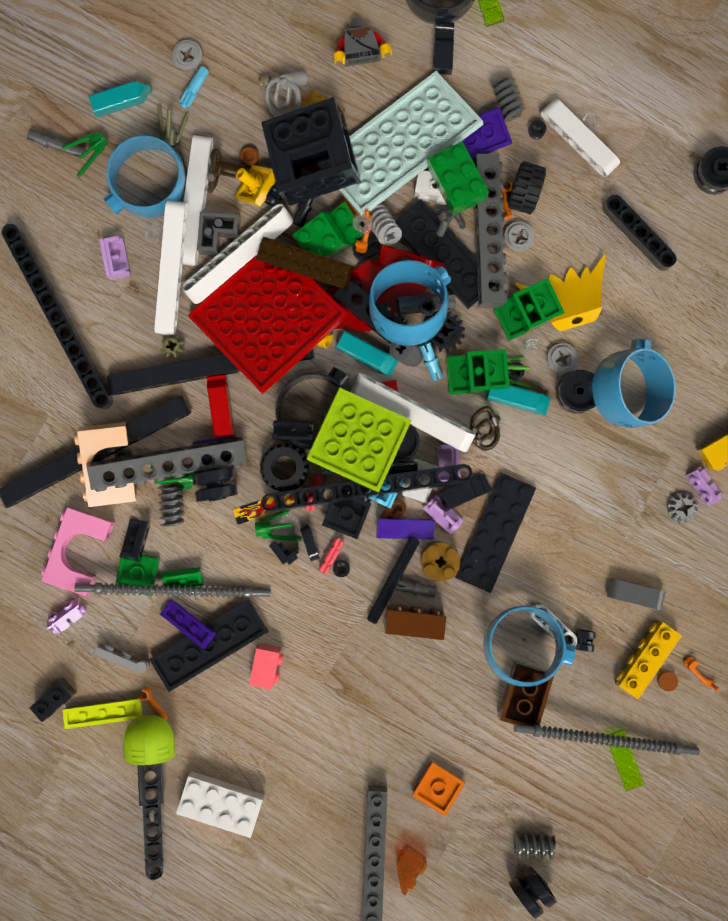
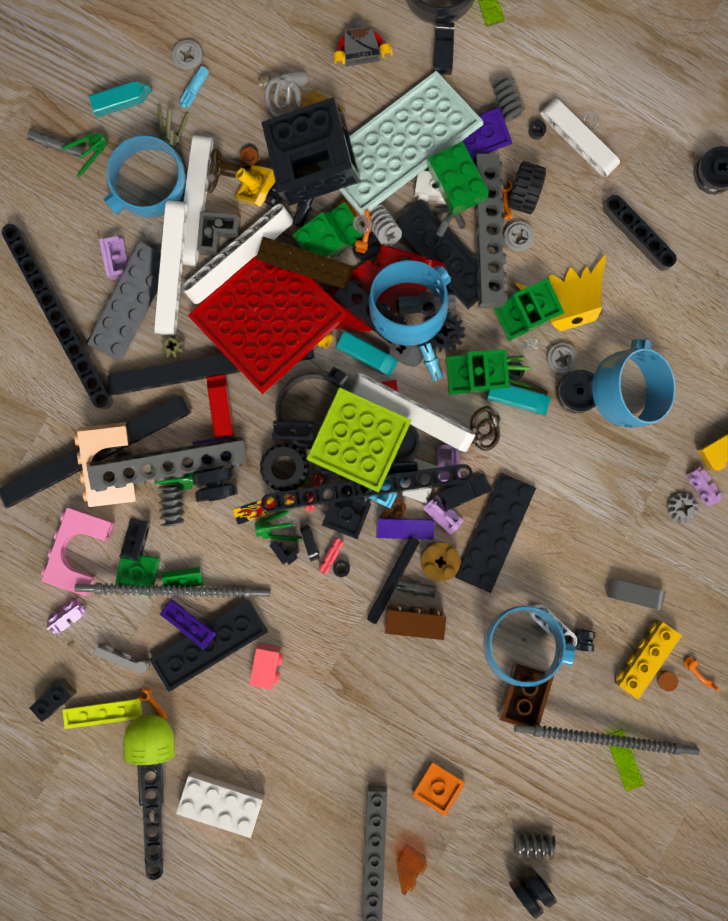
(127, 303): none -> plate

